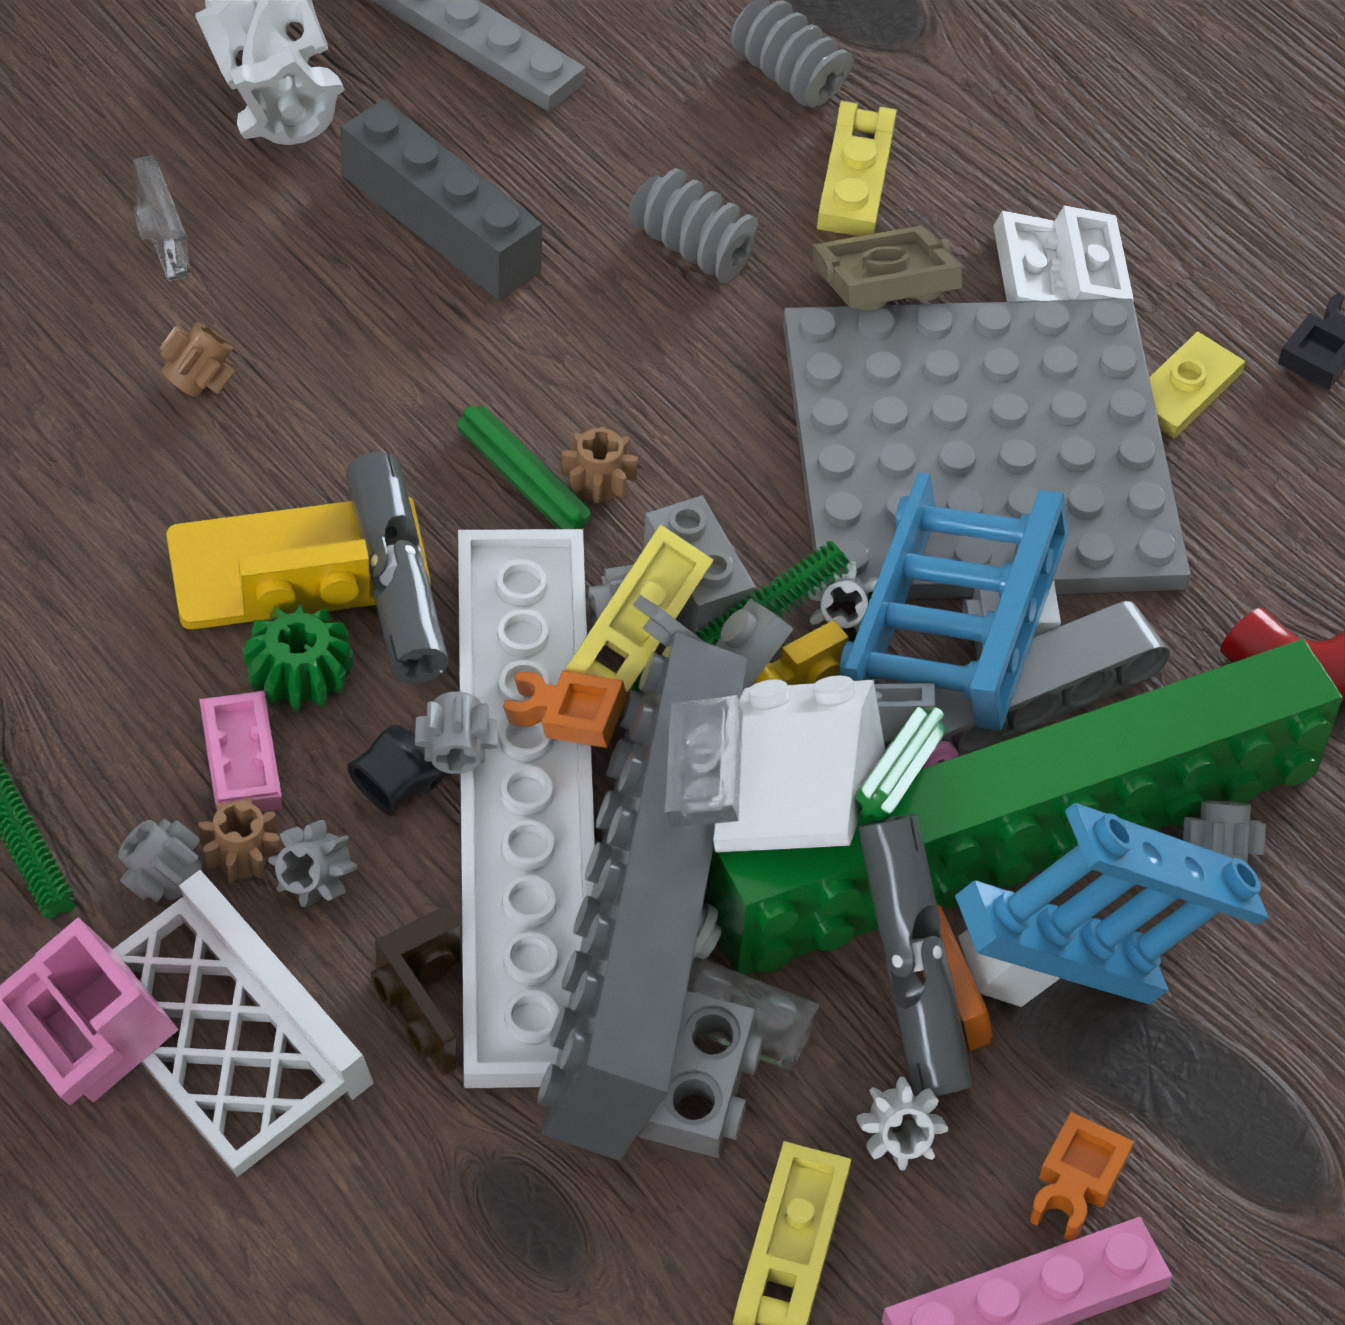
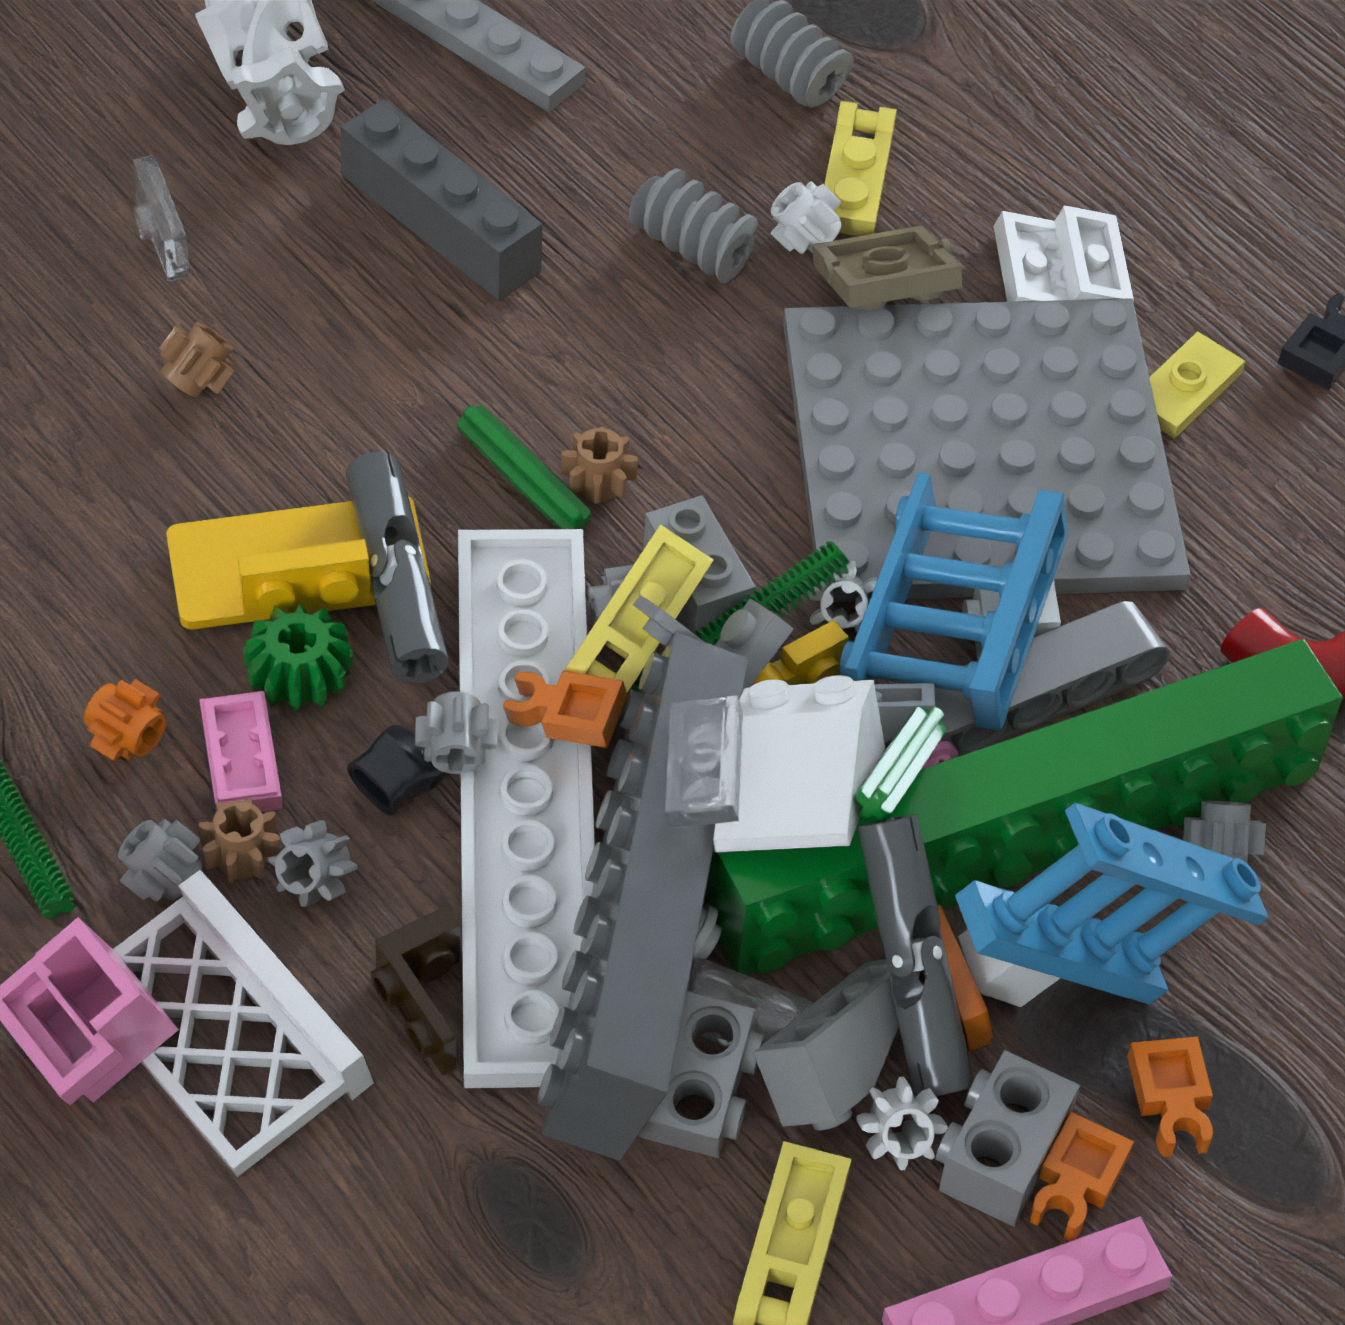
(125, 720): none -> orange gear
(805, 216): none -> white gear
(831, 1050): none -> light grey slope
(1010, 1137): none -> light grey brick
(1173, 1083): none -> orange plate

